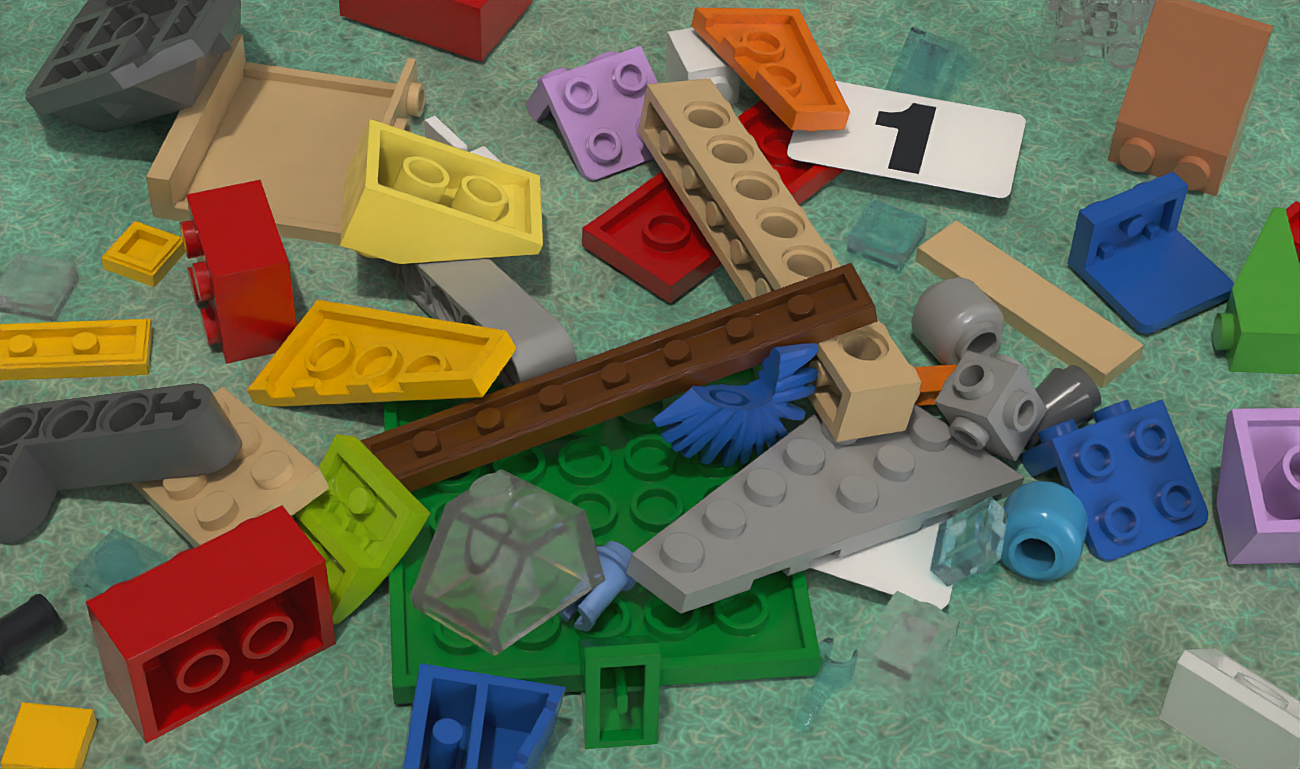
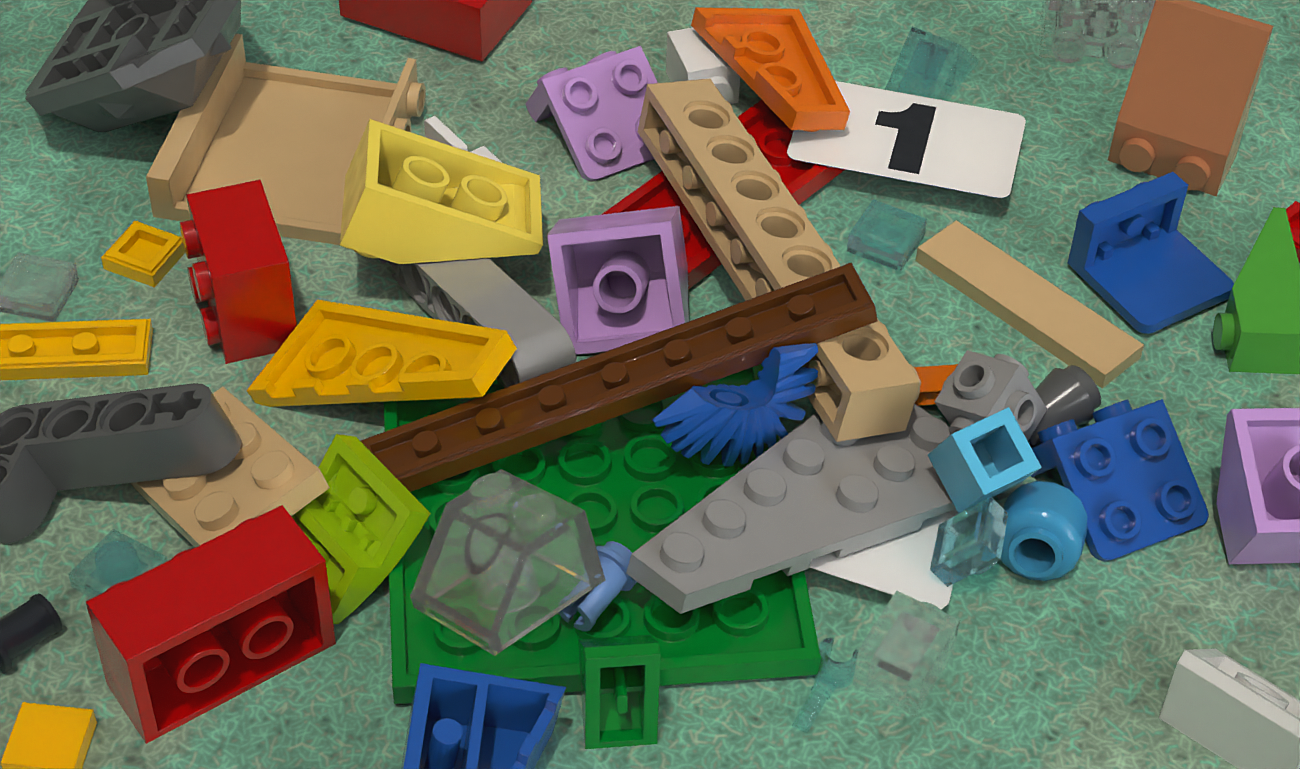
(619, 276): none -> lavender slope
(956, 319): light grey head -> none
(984, 460): none -> medium azure brick

